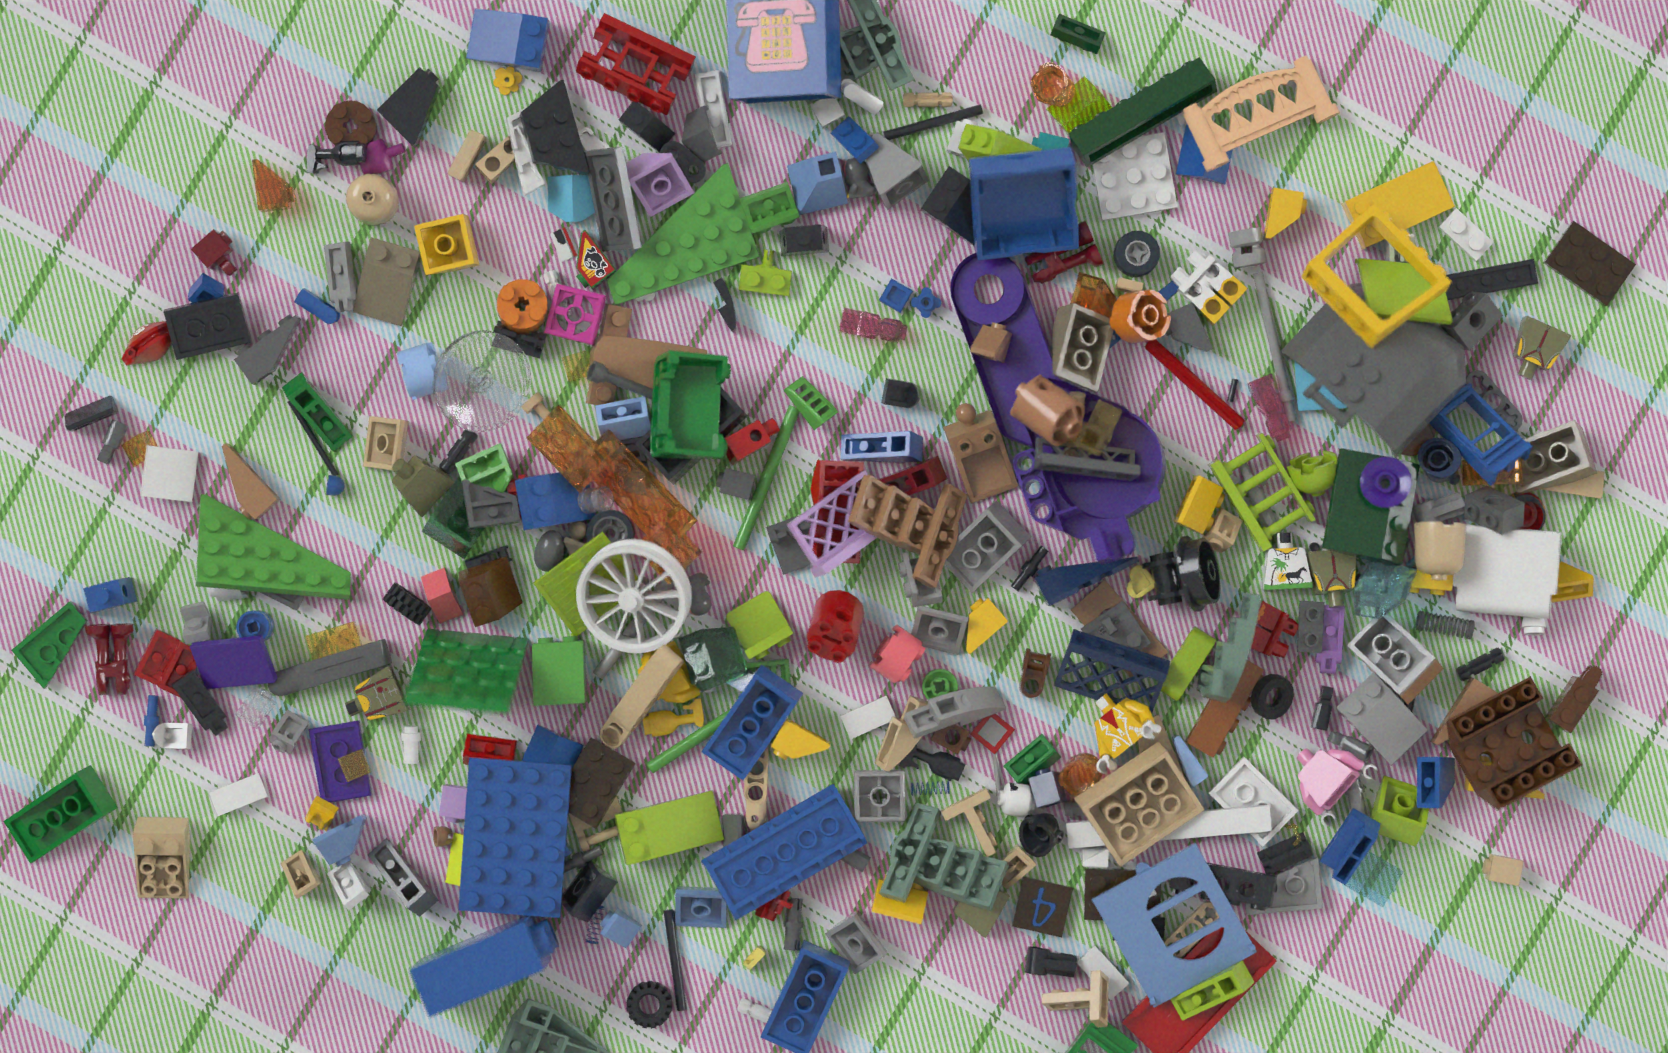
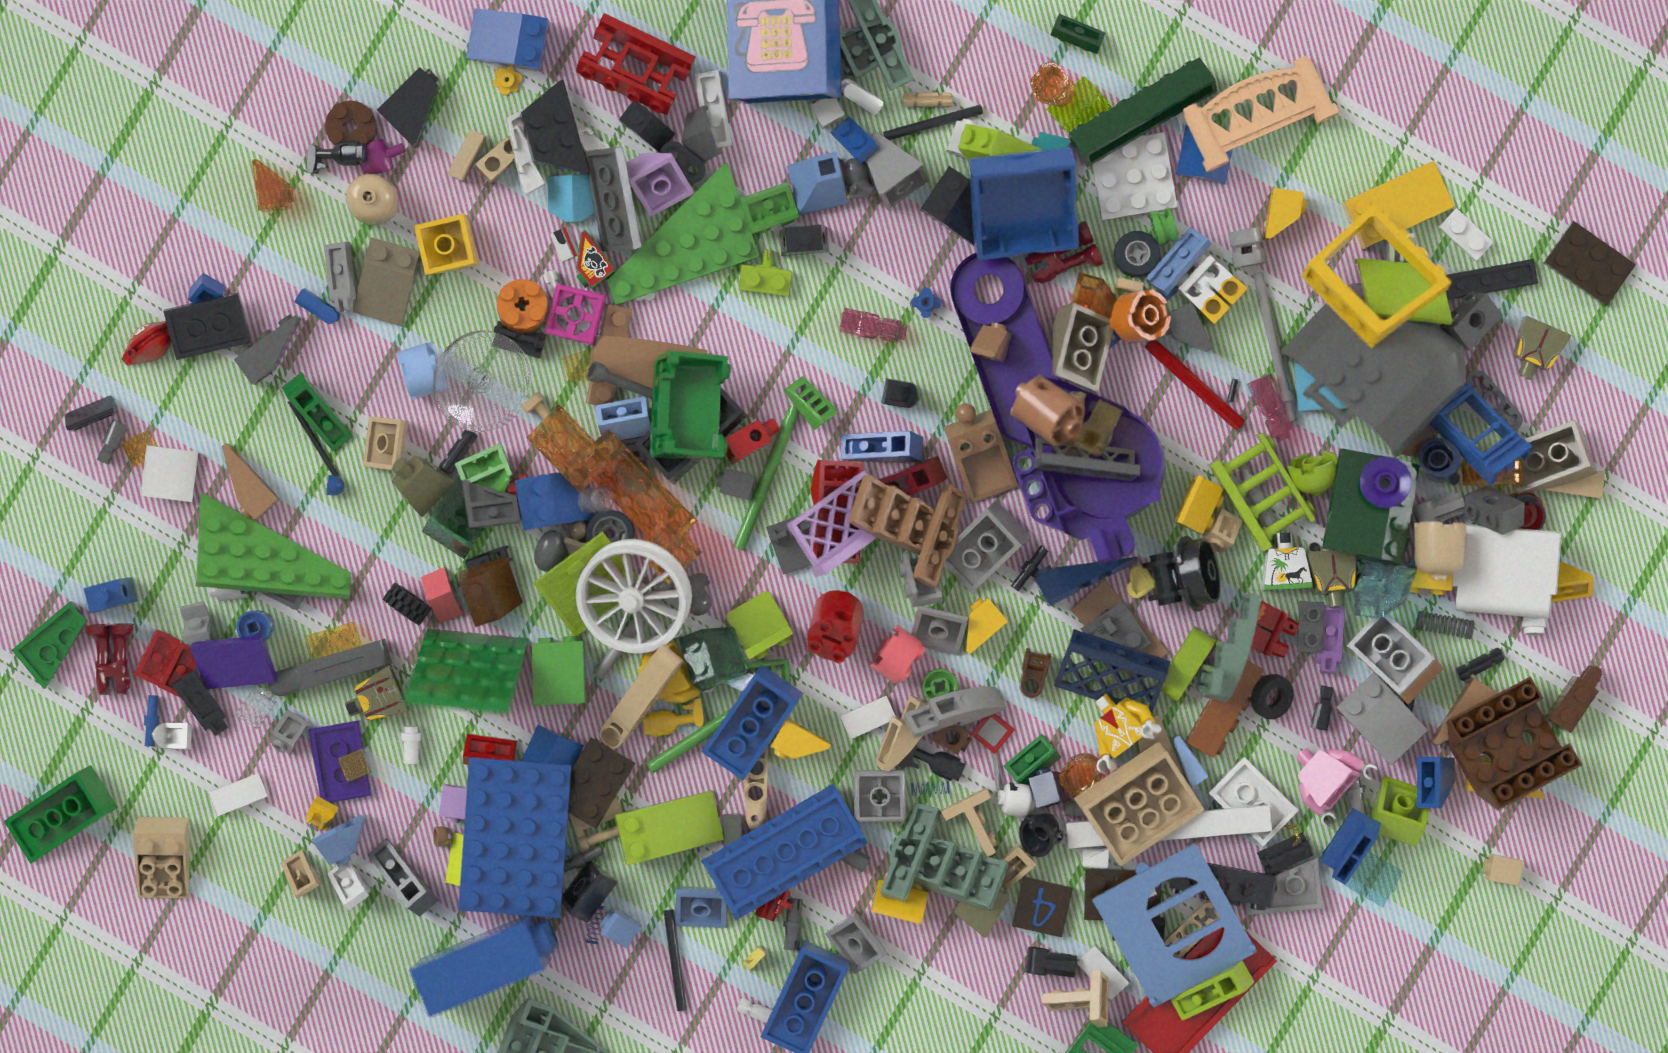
(214, 250): dark red brick -> none
(649, 1020): black tyre -> none
(727, 311): black slope -> none
(895, 295): blue tile -> none
(1163, 226): none -> bright green wheel
(1178, 261): none -> medium blue hinge
(1349, 743): dark grey bar -> none

